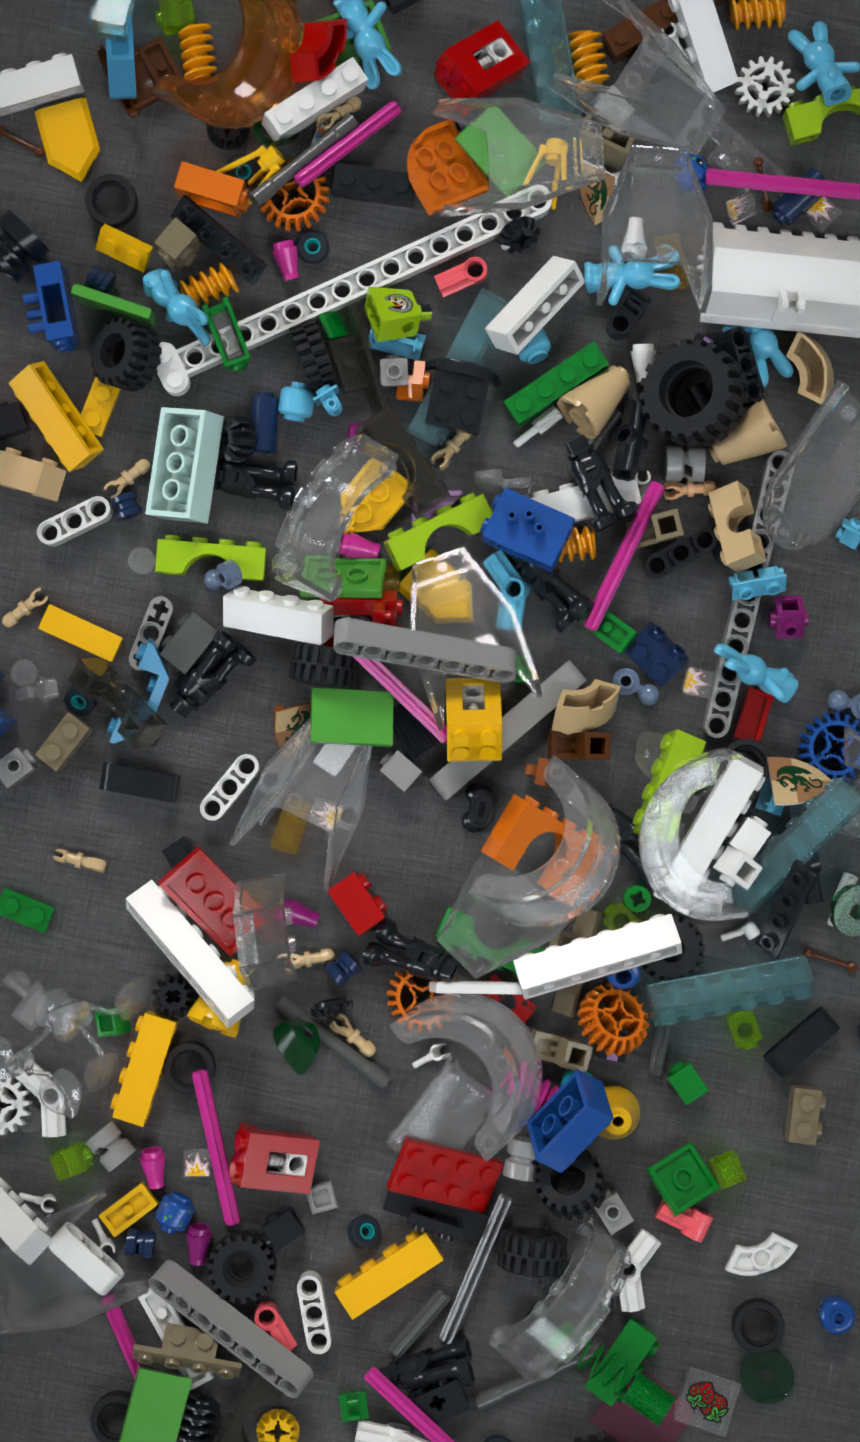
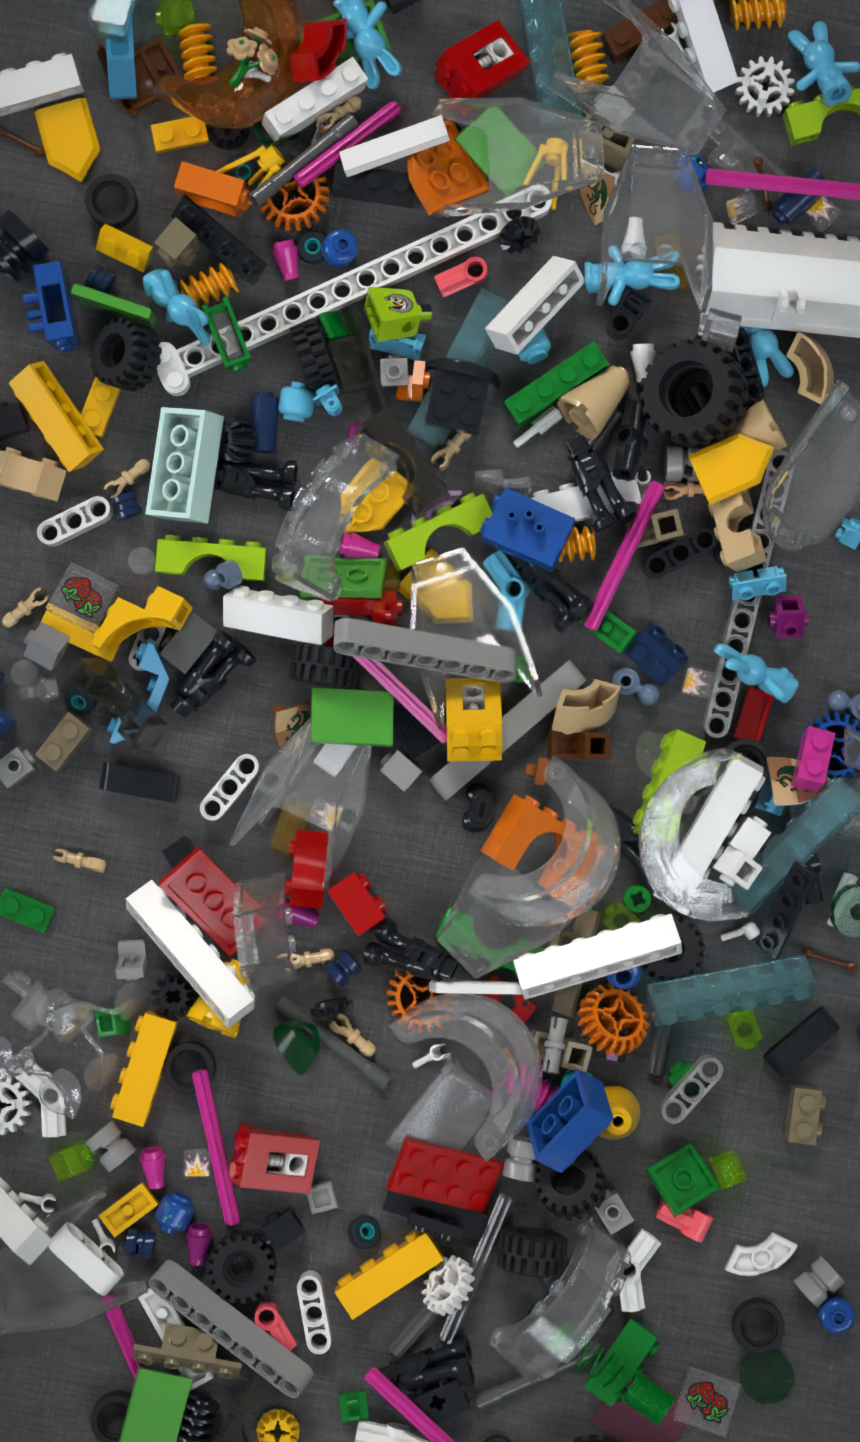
(45, 646): none -> light grey brick
(82, 597): none -> clear tile
(125, 618): none -> yellow arch
(132, 960): none -> light grey bracket
(179, 134): none -> yellow plate
(244, 50): none -> tan plant
(257, 74): none -> white hand
(308, 869): none -> red brick
(339, 248): none -> blue head
(394, 146): none -> white tile
(448, 1285): none -> white gear
(554, 1045): none -> light grey pin
(687, 1102): none -> light grey beam
(720, 328): none -> clear brick
(730, 466): none -> yellow tile
(813, 759): none -> dark pink brick
(819, 1281): none -> light grey wheel

